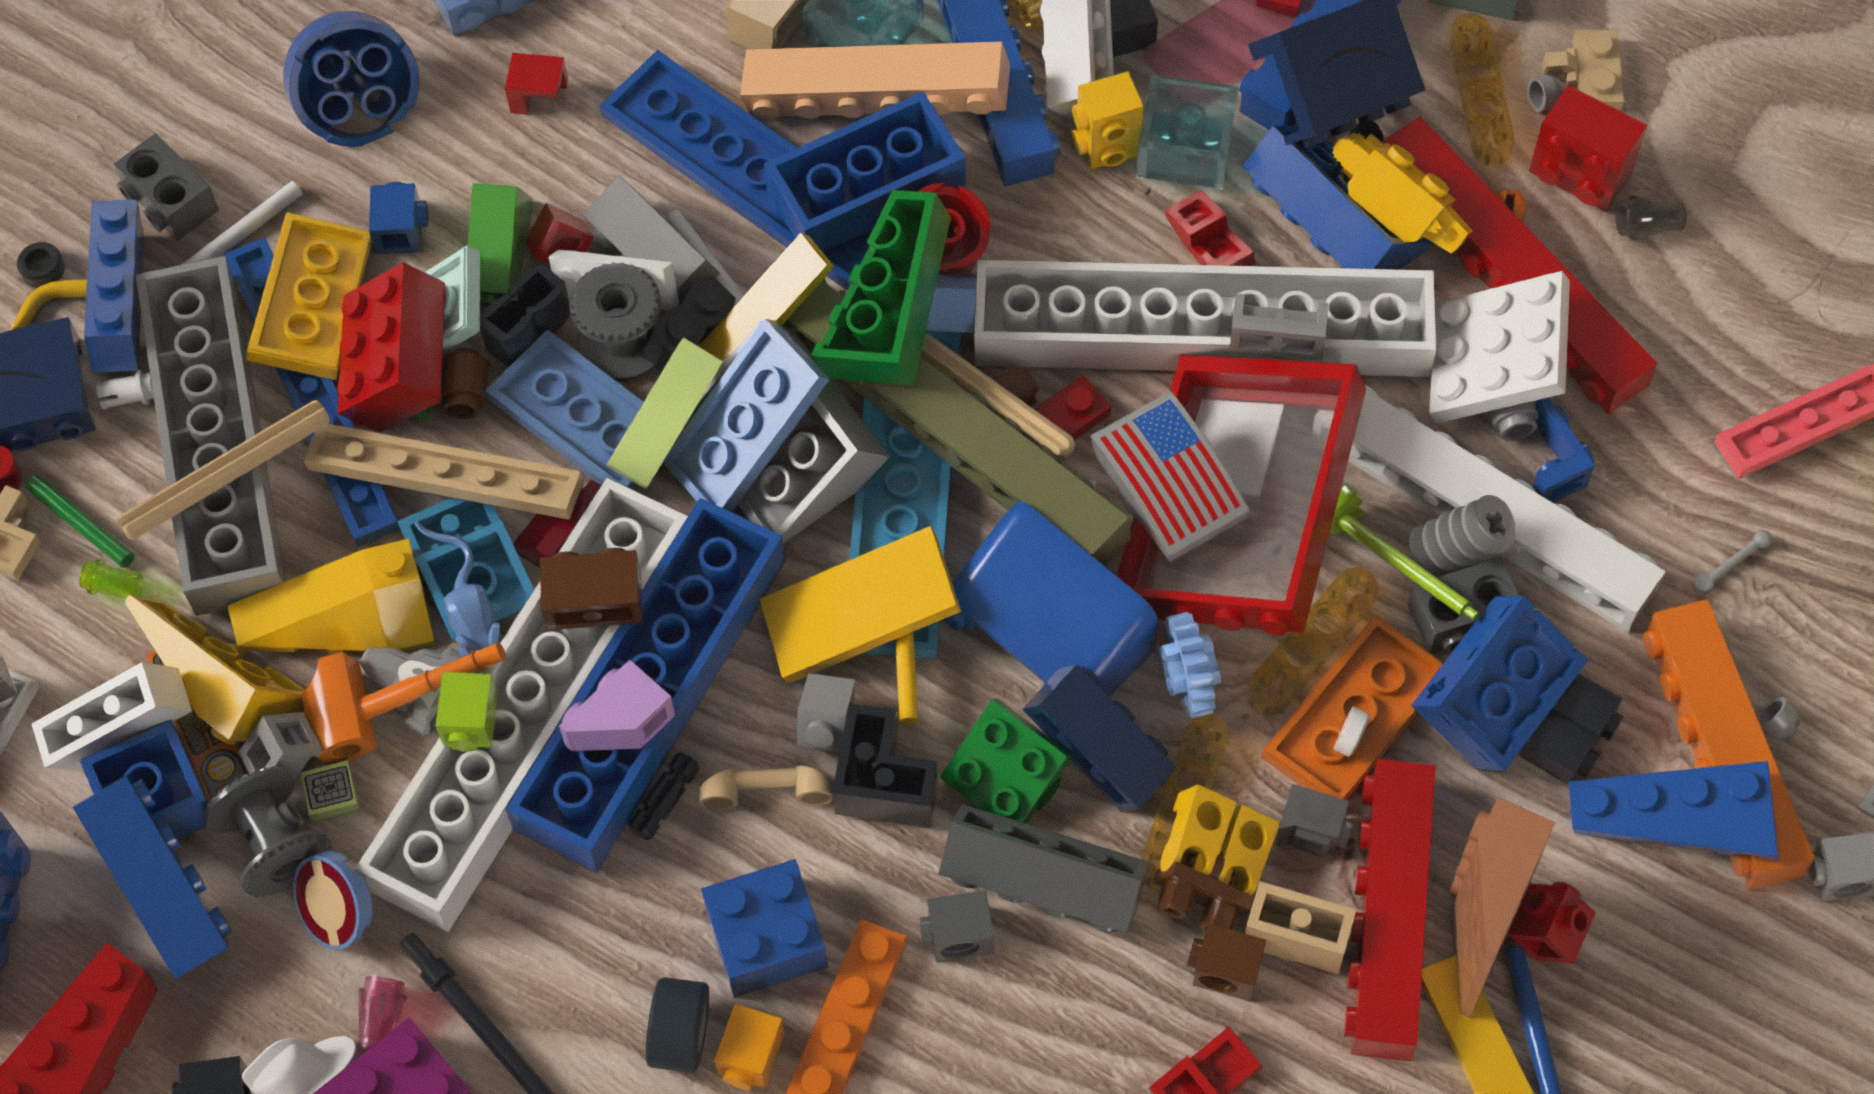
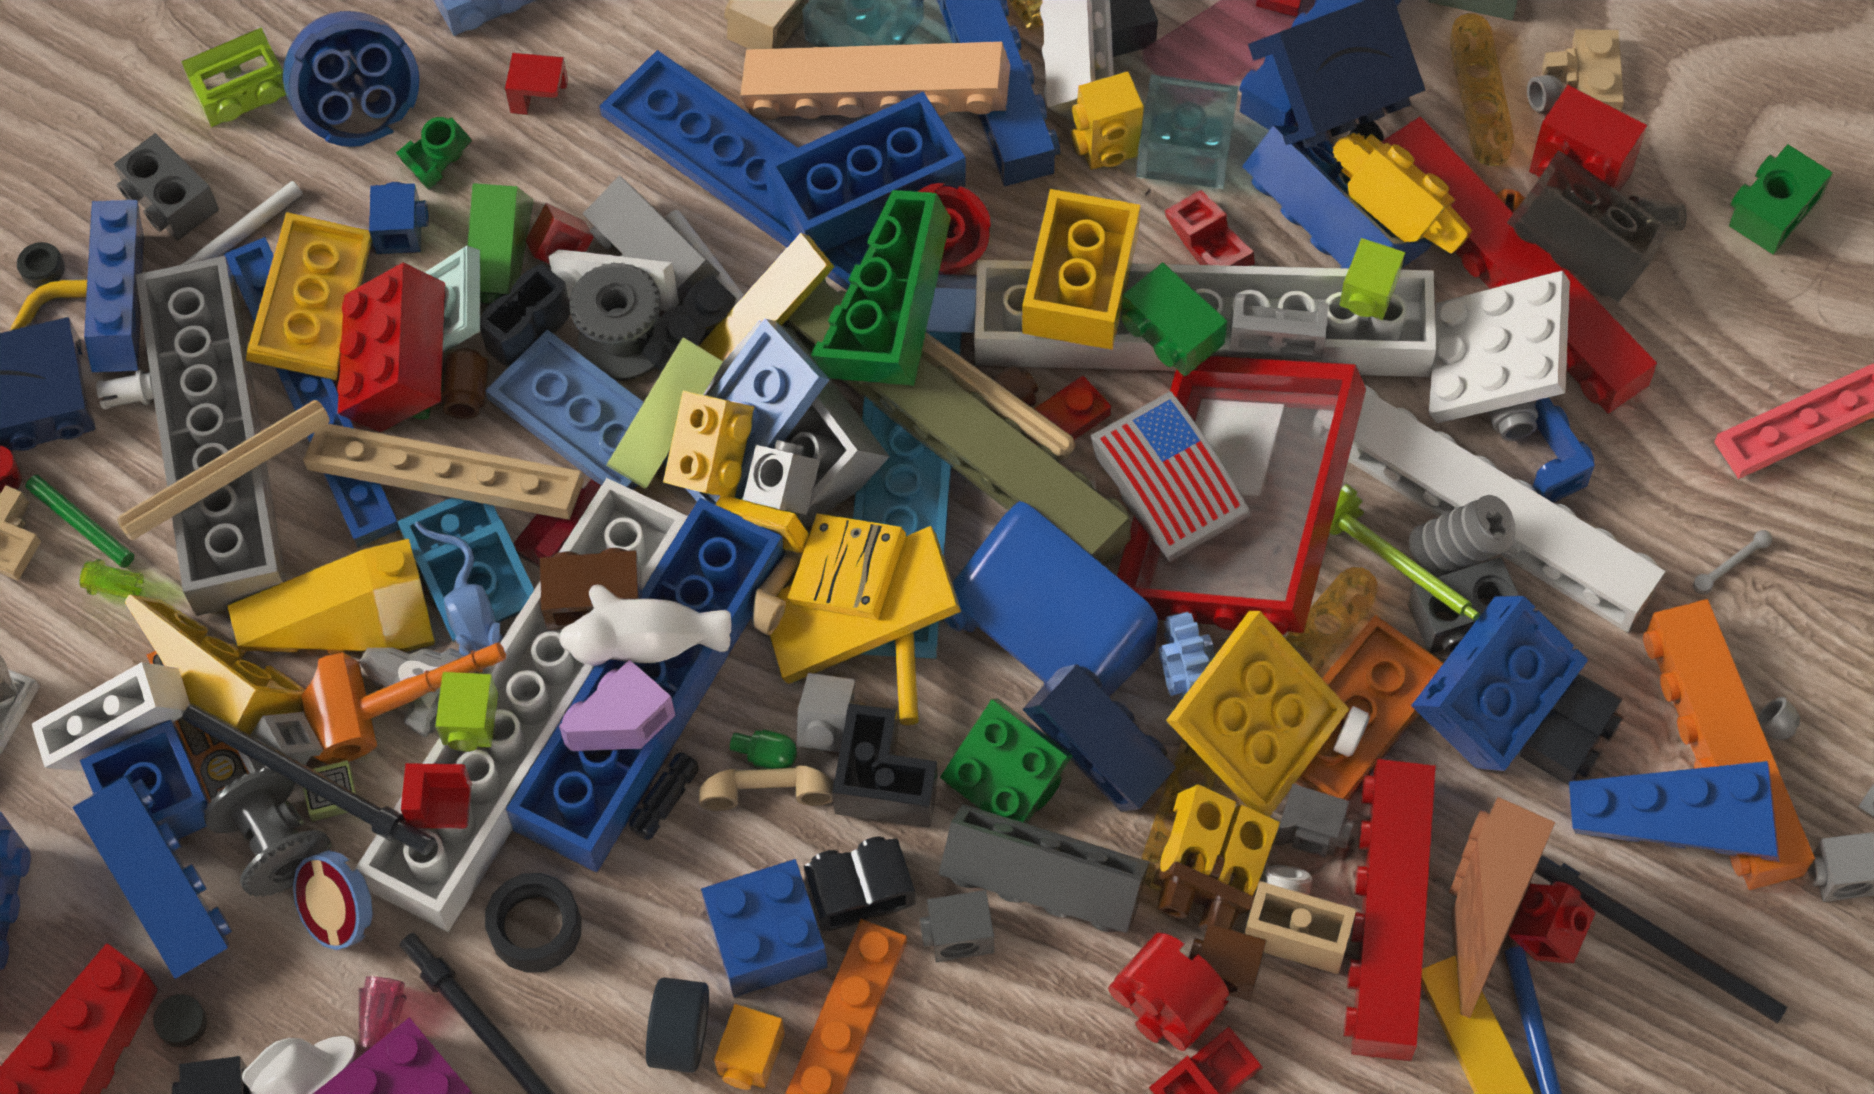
(180, 1020): none -> pearl dark grey tile
(235, 77): none -> lime window
(384, 821): none -> black bar
(436, 795): none -> red panel
(439, 145): none -> green plate
(517, 890): none -> black tyre
(642, 630): none -> white animal
(708, 444): none -> yellow brick
(765, 748): none -> green cylinder
(766, 606): none -> tan bar
(773, 519): none -> yellow tile
(785, 492): none -> light grey brick
(847, 566): none -> yellow tile
(859, 883): none -> black brick
(1080, 269): none -> yellow brick
(1170, 992): none -> red brick
(1173, 320): none -> green brick
(1258, 714): none -> yellow plate
(1288, 878): none -> white tile
(1371, 279): none -> lime brick
(1588, 226): none -> clear smoke brick
(1663, 940): none -> black bar
(1772, 220): none -> green brick

